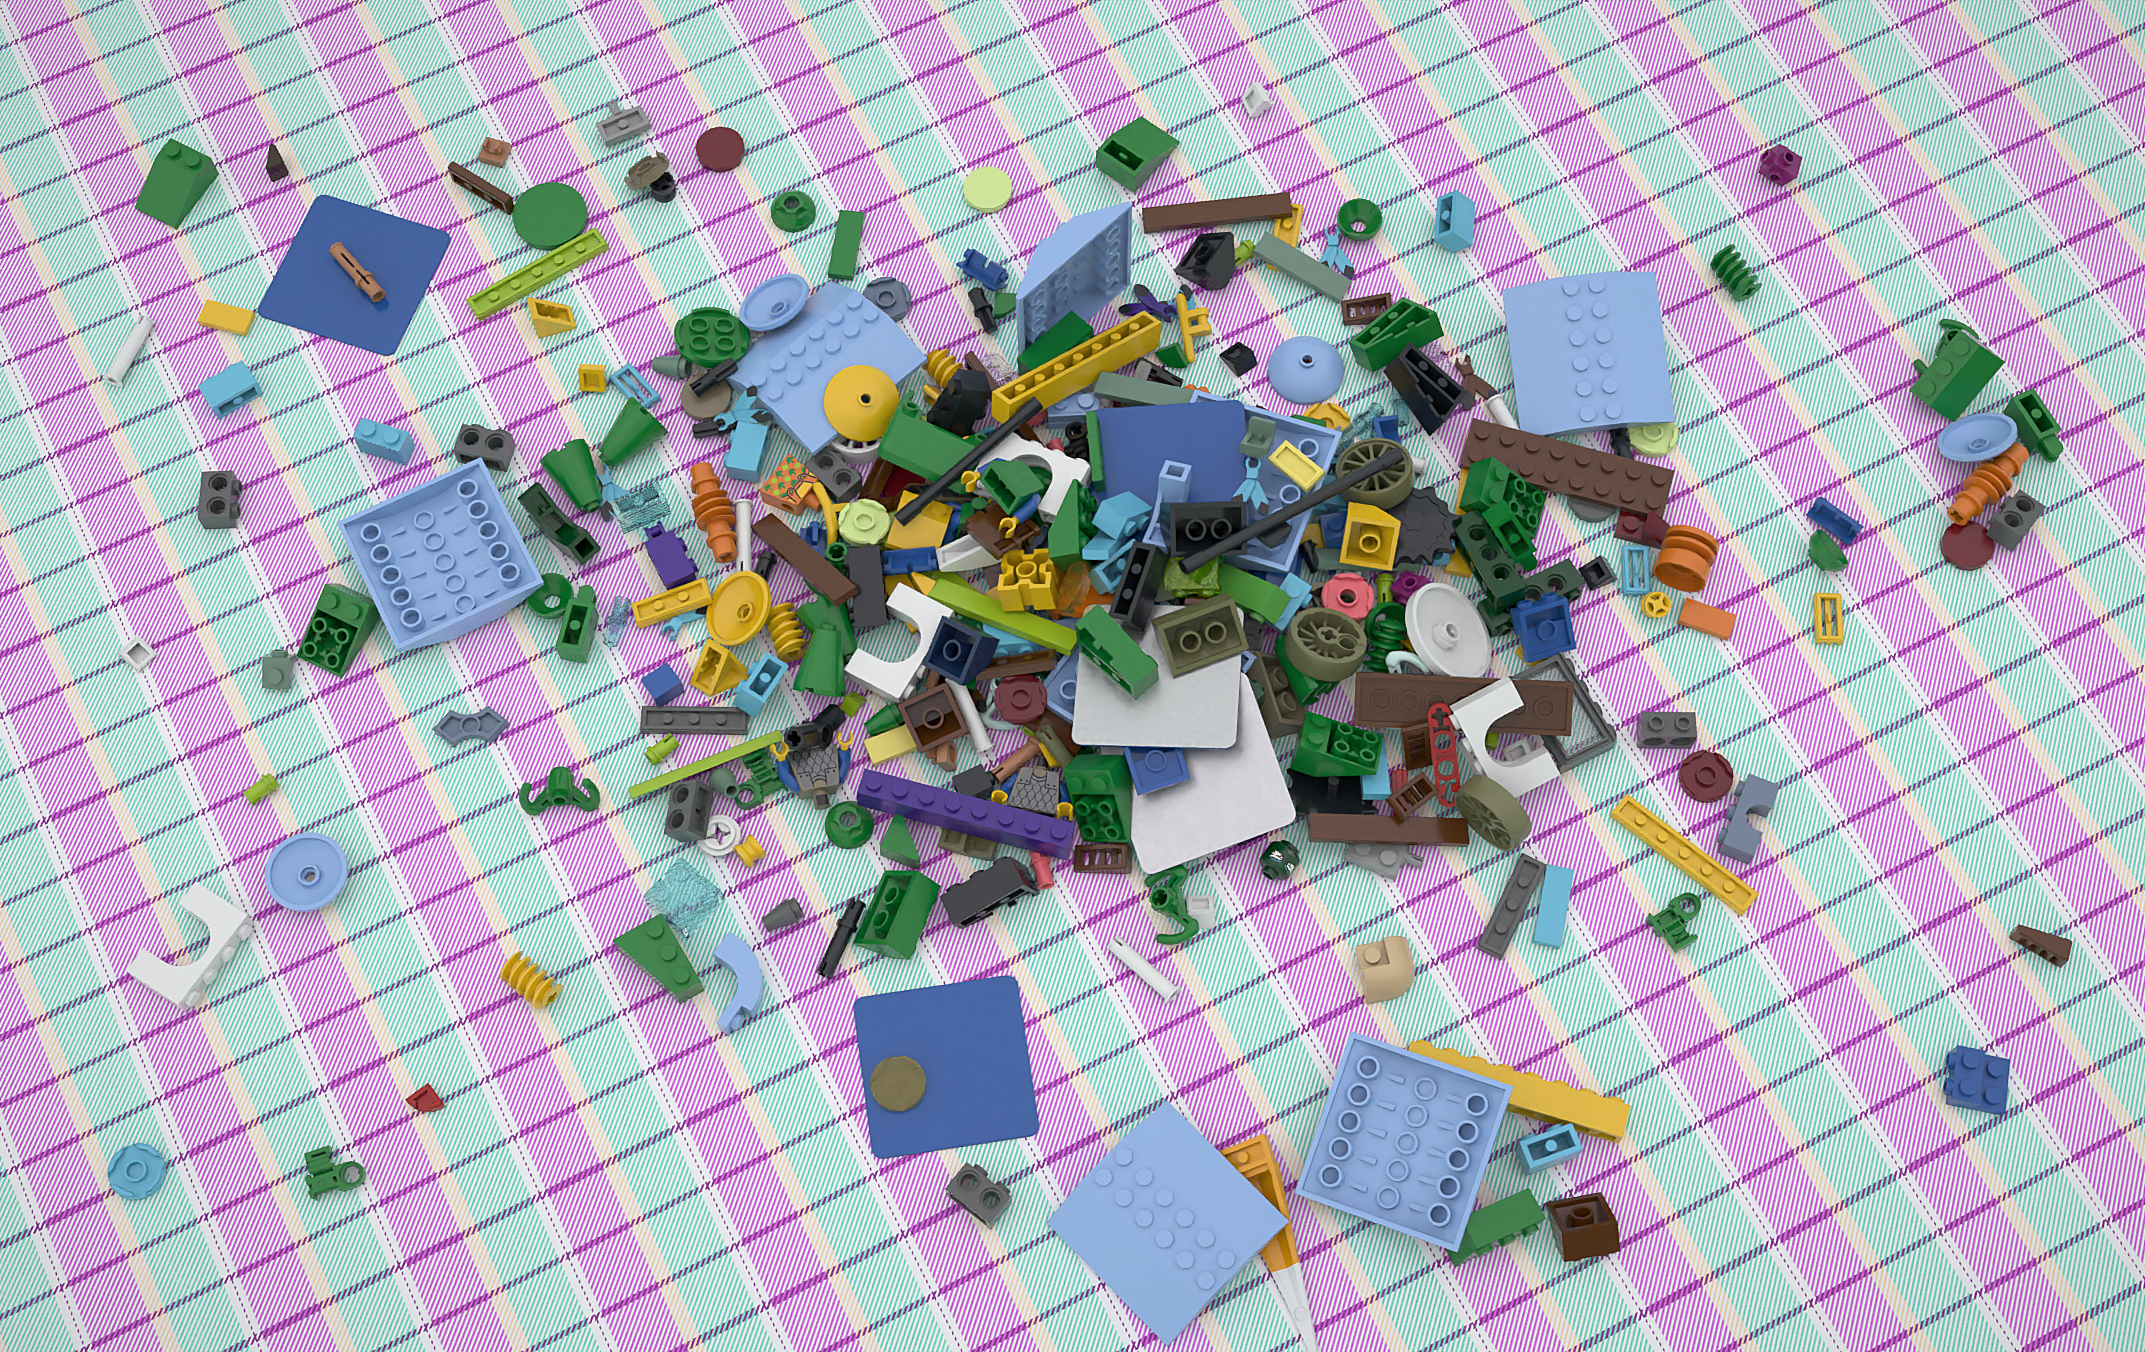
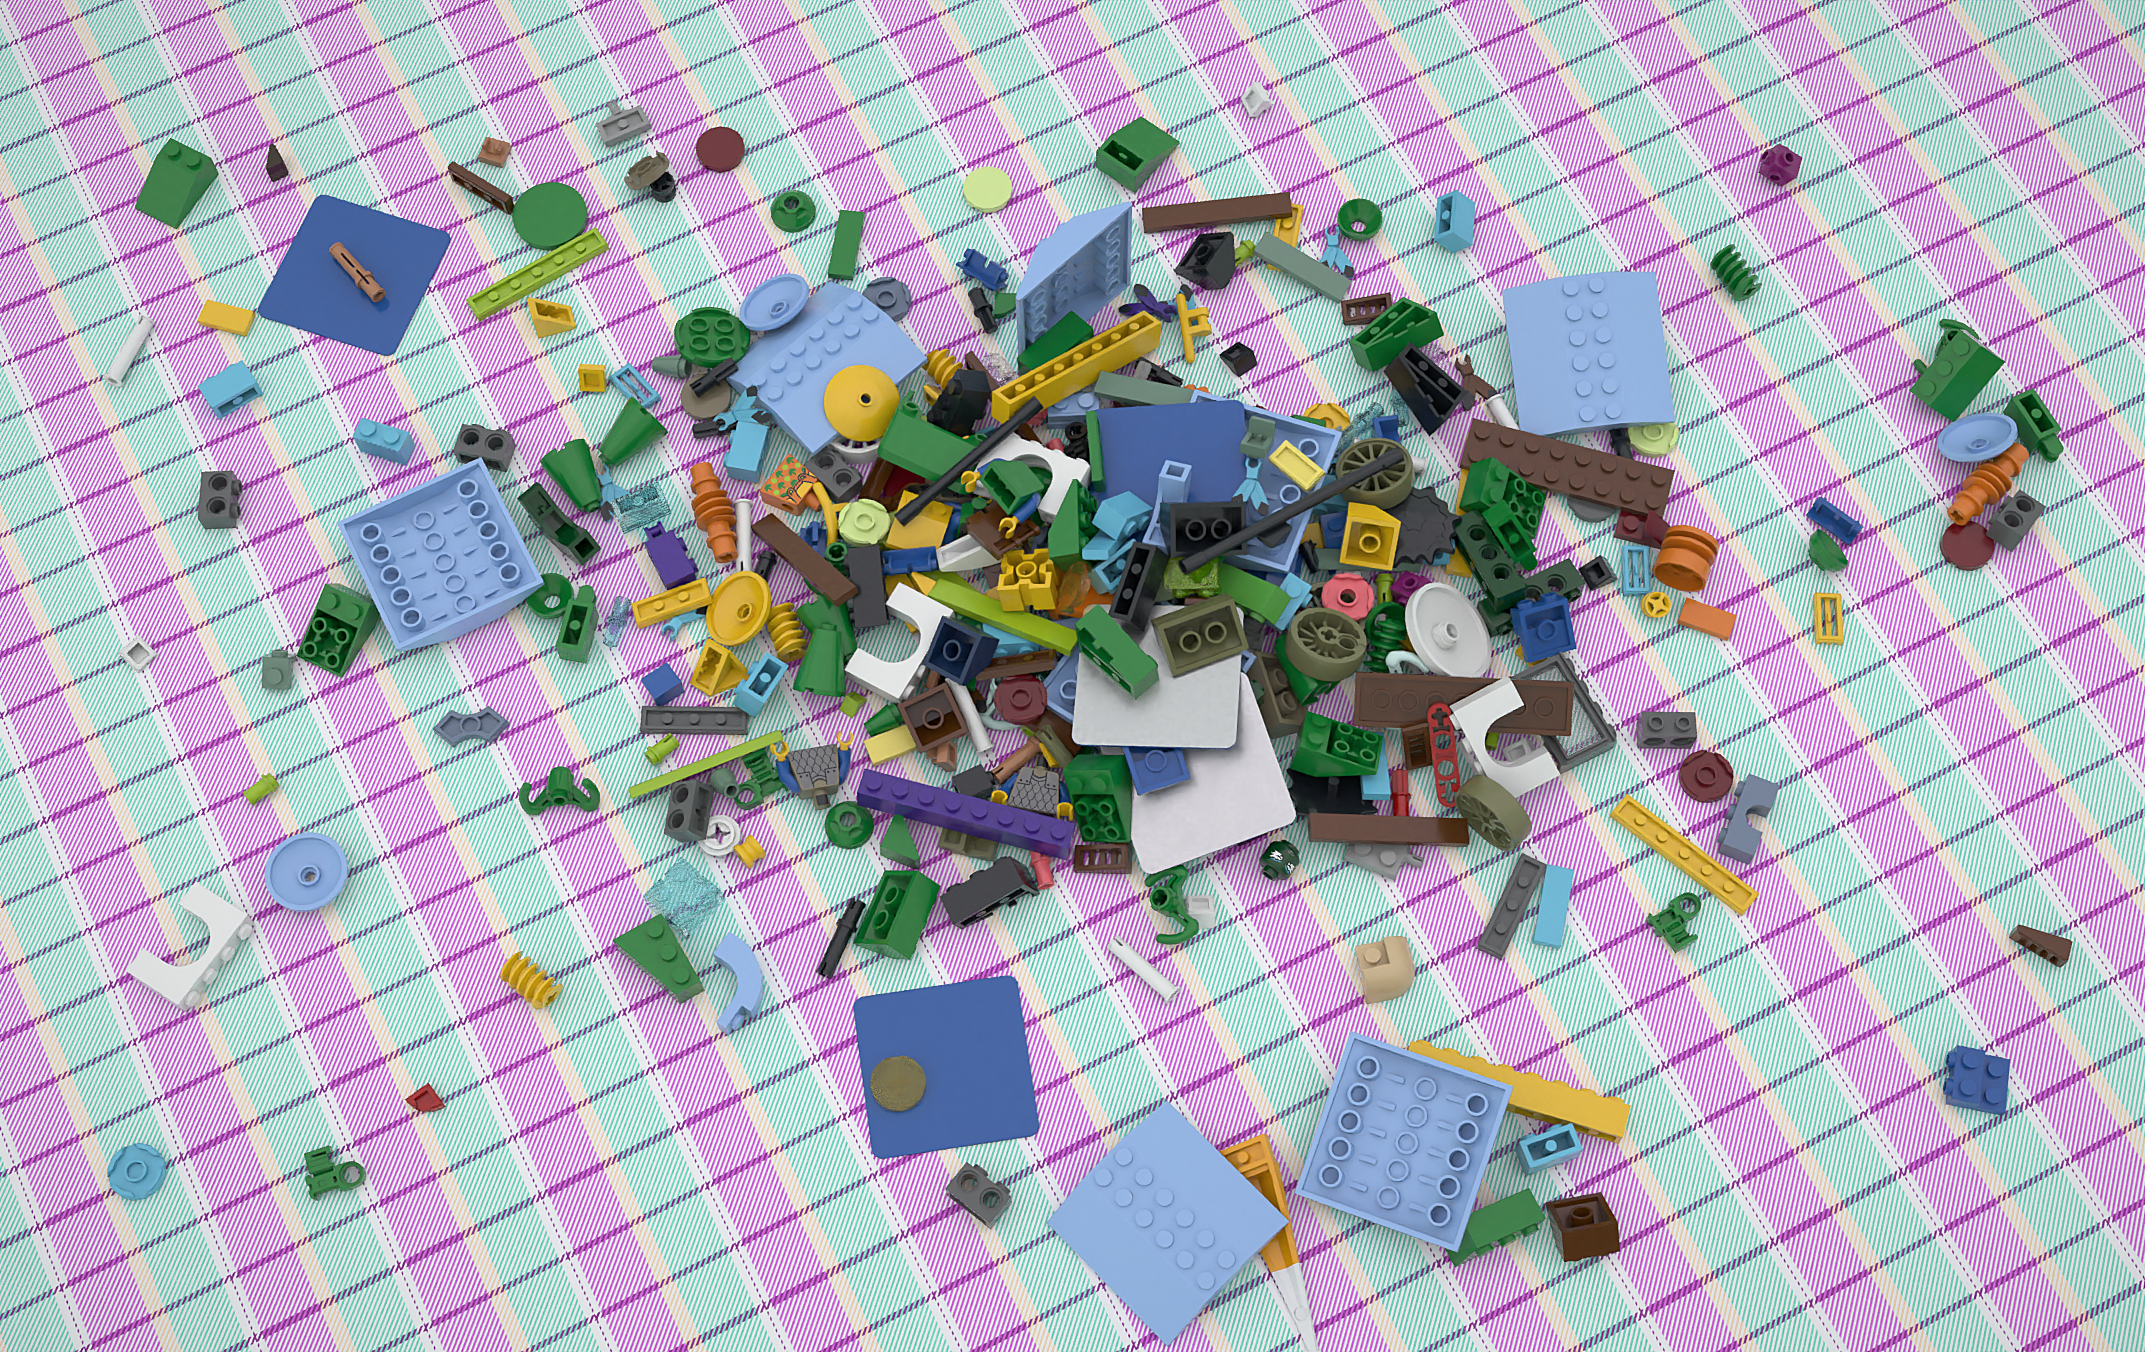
(784, 914): dark grey cone -> none
(815, 732): black piece -> none
(1173, 356): green tile -> none
(1301, 381): light blue dish -> none
(1423, 786): reddish brown slope -> none

